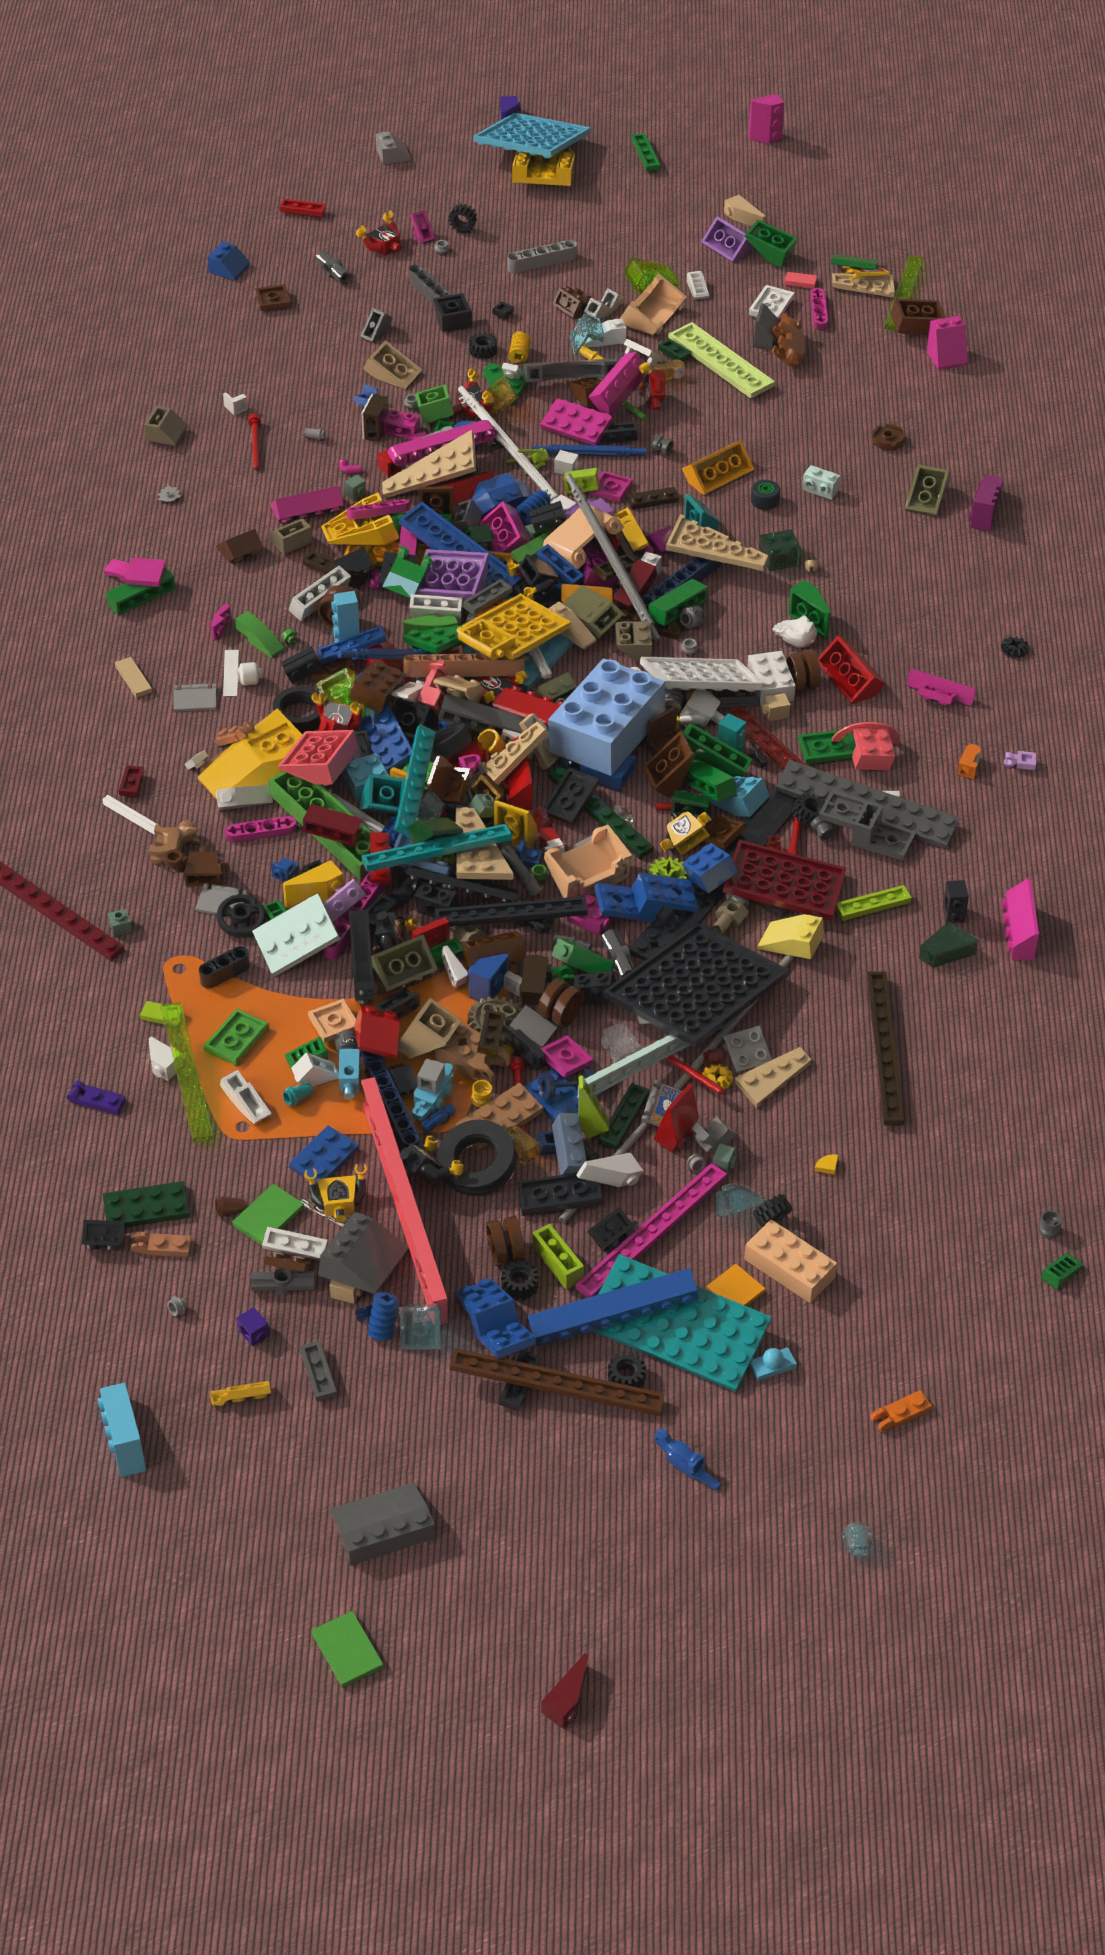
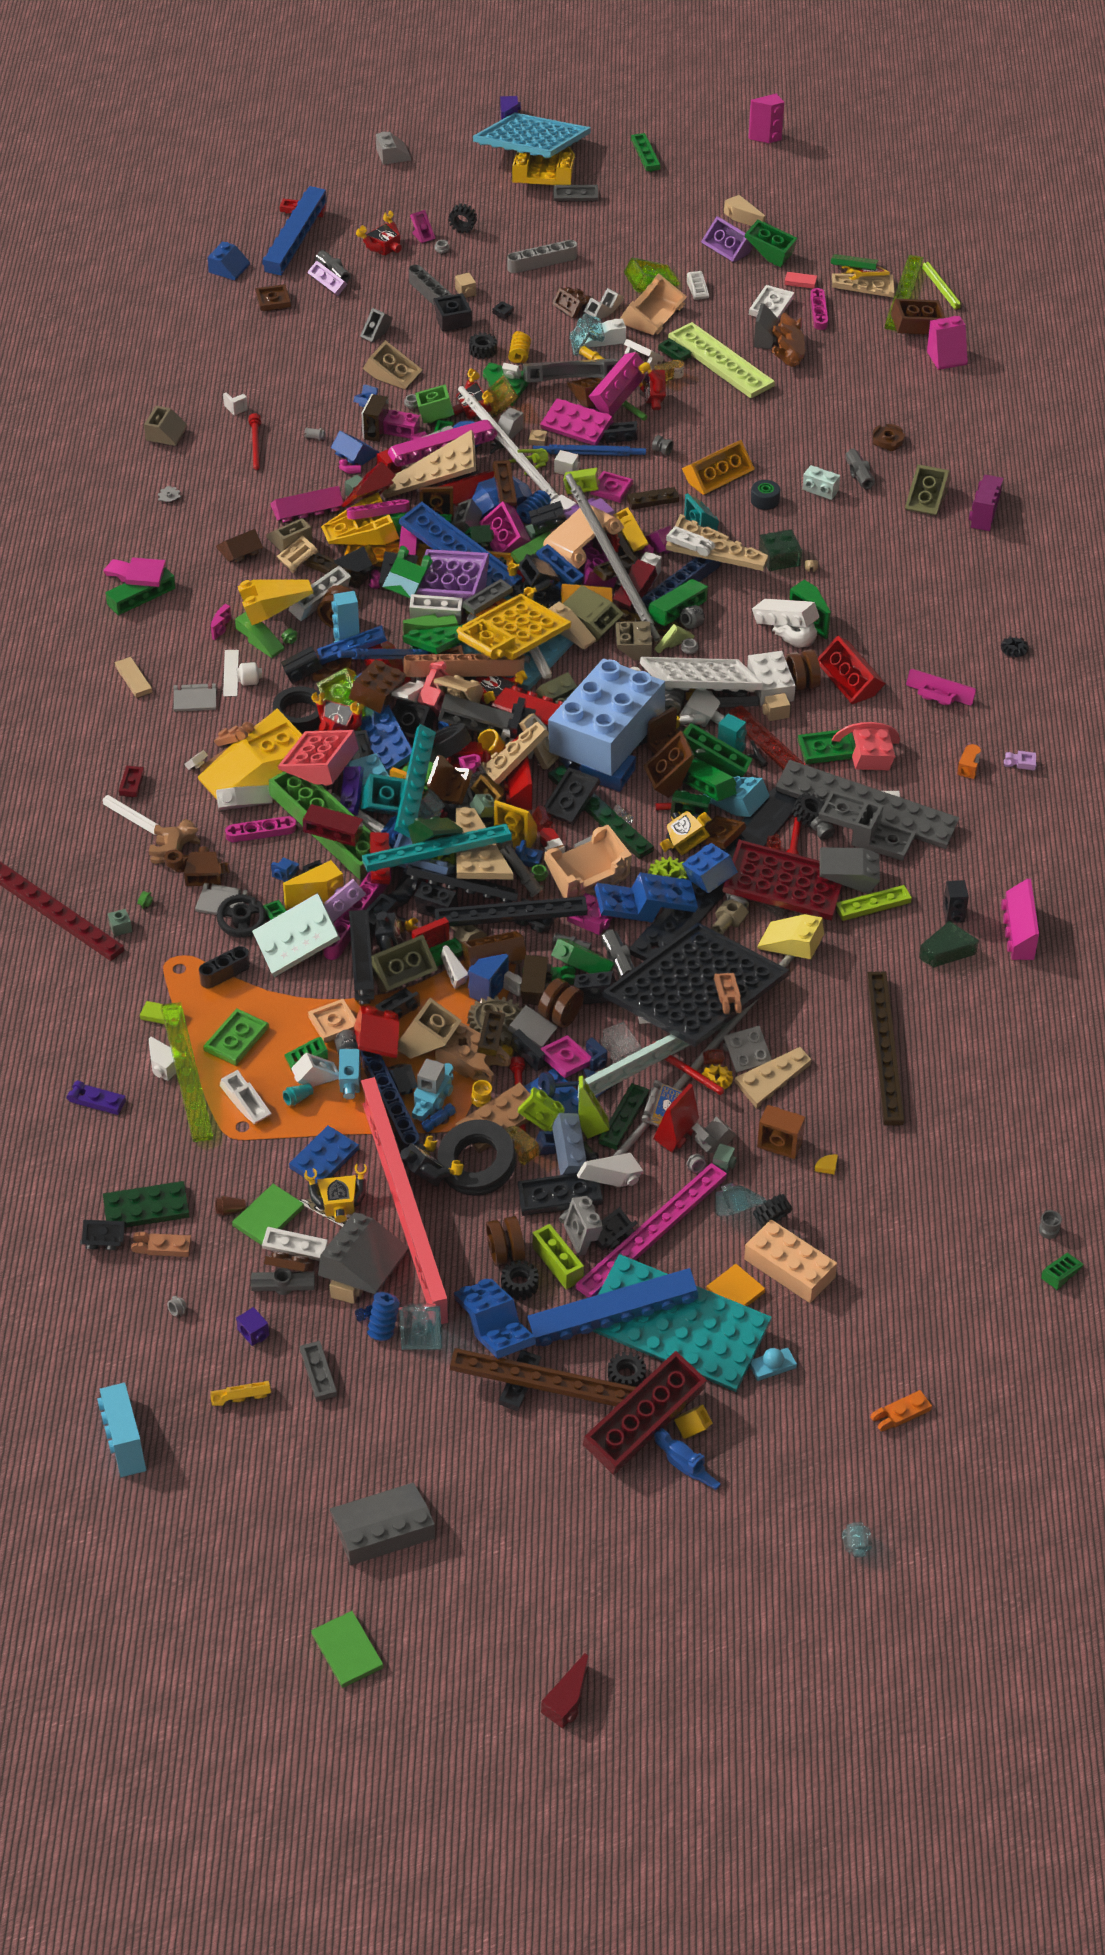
(145, 899): none -> bright green plate
(269, 597): none -> yellow wedge
(294, 230): none -> blue brick
(297, 553): none -> tan plate
(327, 278): none -> lavender plate
(352, 788): none -> dark purple plate
(353, 449): none -> slope
(374, 482): none -> red slope
(465, 284): none -> tan brick
(504, 482): none -> reddish brown plate
(511, 422): none -> light grey slope
(520, 712): none -> black bracket
(537, 437): none -> tan plate
(540, 1109): none -> lime bracket
(575, 192): none -> dark grey plate
(582, 1224): none -> light grey plate
(598, 1054): none -> dark blue bracket
(644, 1412): none -> dark red brick
(673, 638): none -> yellowish green tile
(690, 540): none -> white hinge
(693, 1421): none -> yellow panel
(728, 991): none -> nougat hinge
(781, 1131): none -> dark orange brick
(785, 612): none -> white brick
(850, 867): none -> dark grey slope
(859, 469): none -> dark grey piece
(941, 285): none -> lime axle

